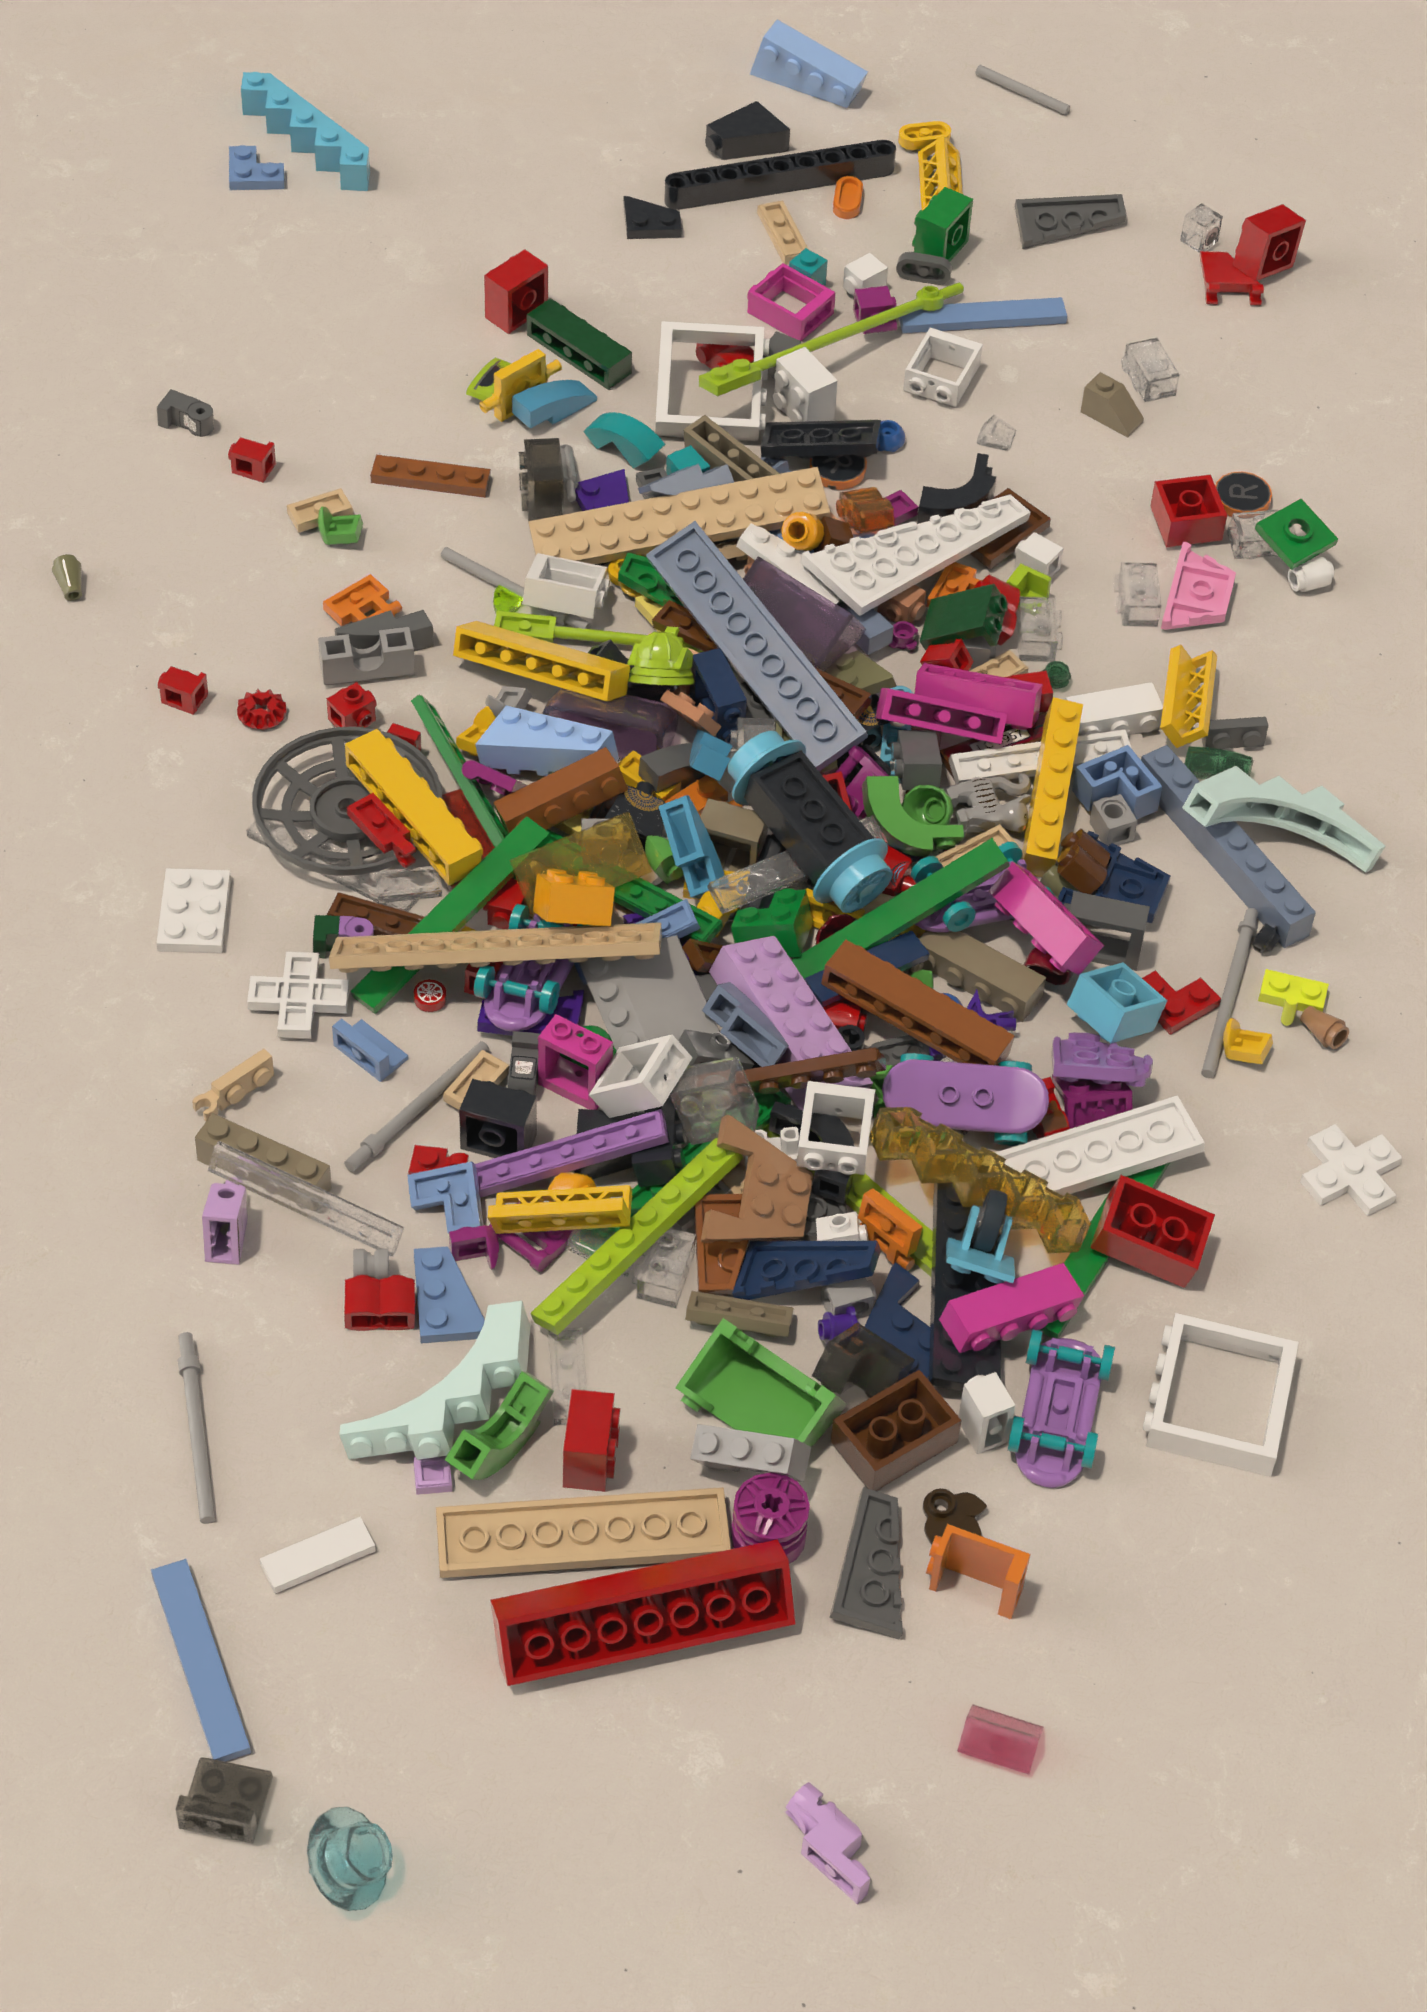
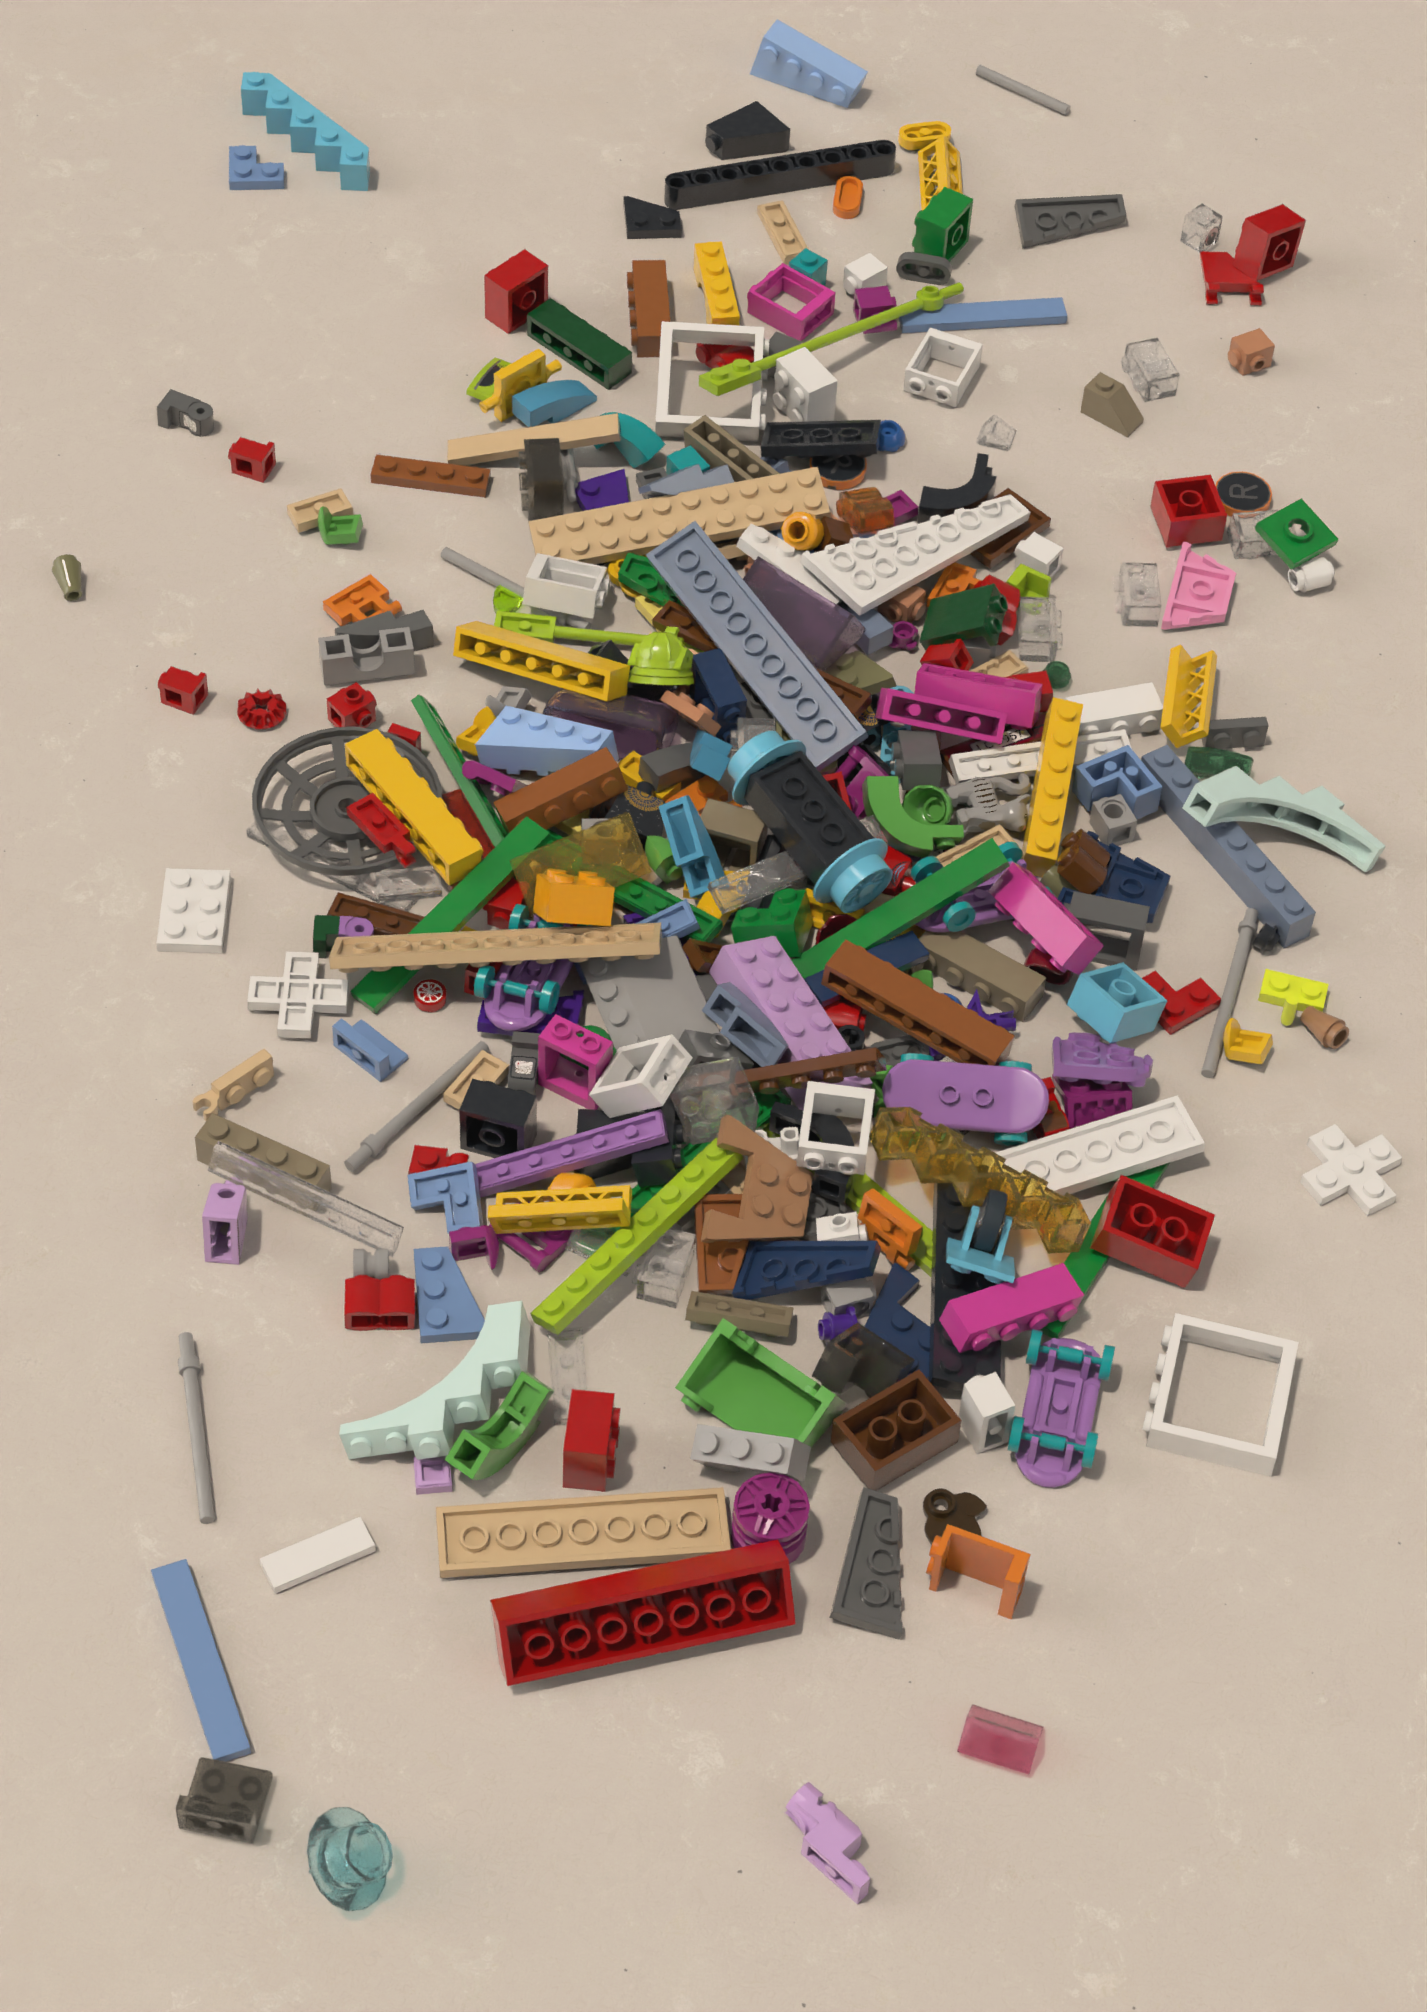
(511, 442): none -> tan tile
(650, 305): none -> dark orange brick
(714, 277): none -> yellow arch
(1251, 351): none -> nougat brick

